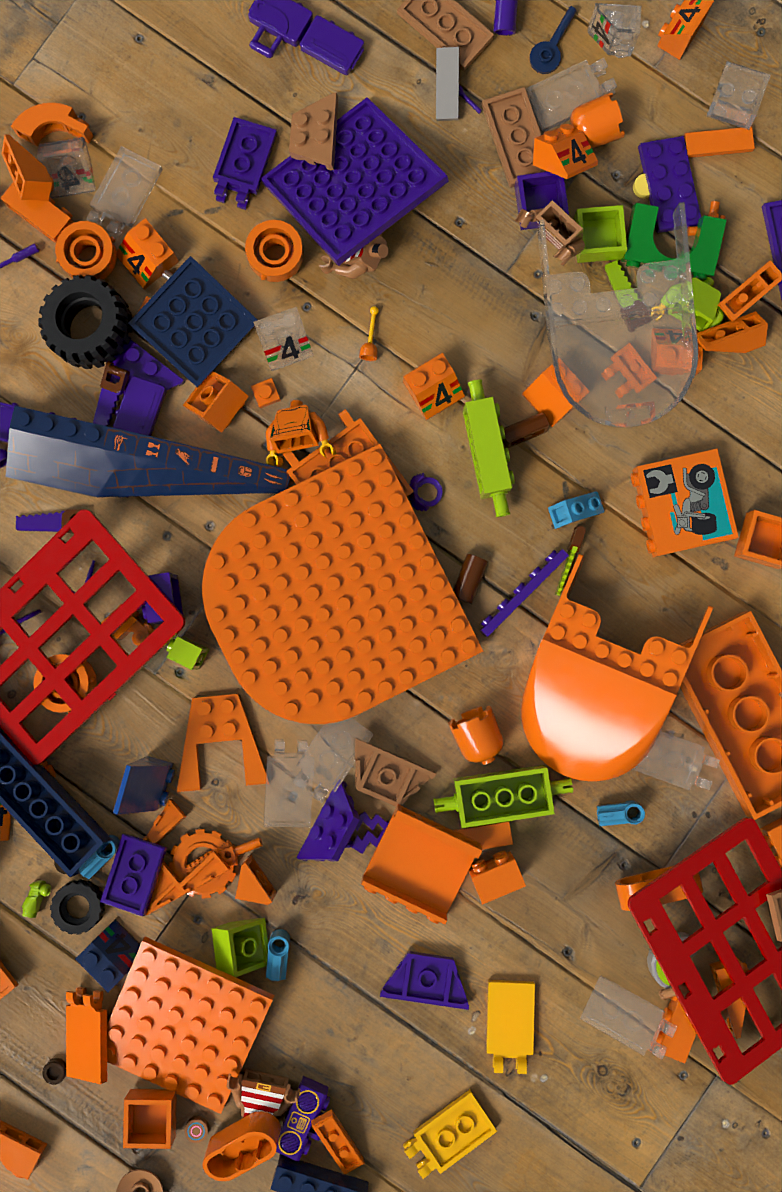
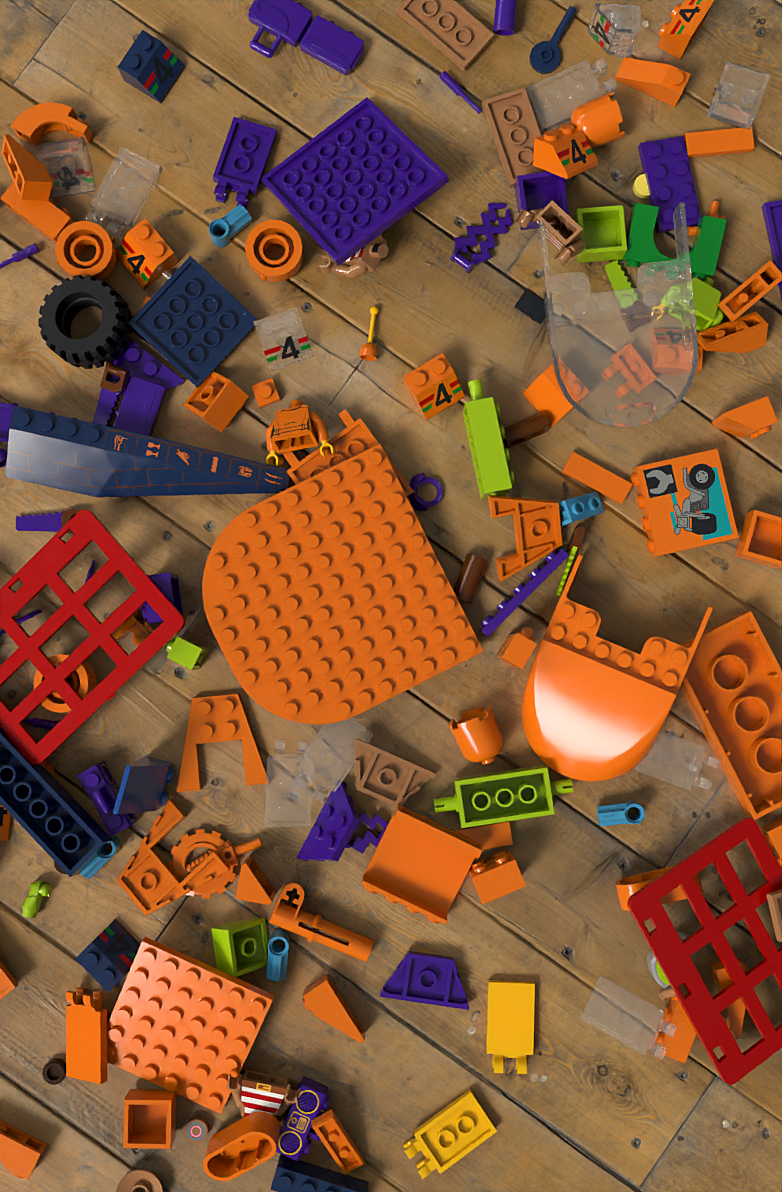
(41, 723): none -> dark purple piece
(64, 919): black tyre -> none
(103, 792): none -> dark purple piece
(133, 874): dark purple tile -> none
(150, 67): none -> dark blue slope
(231, 224): none -> dark azure piece
(289, 918): none -> orange piece
(315, 132): medium nougat wing -> none
(329, 1006): none -> orange slope
(447, 83): light grey tile -> none
(488, 231): none -> dark purple piece
(517, 648): none -> orange piece
(531, 306): none -> black piece
(535, 530): none -> orange wing
(596, 478): none -> orange tile
(653, 79): none -> orange slope
(748, 420): none -> orange slope

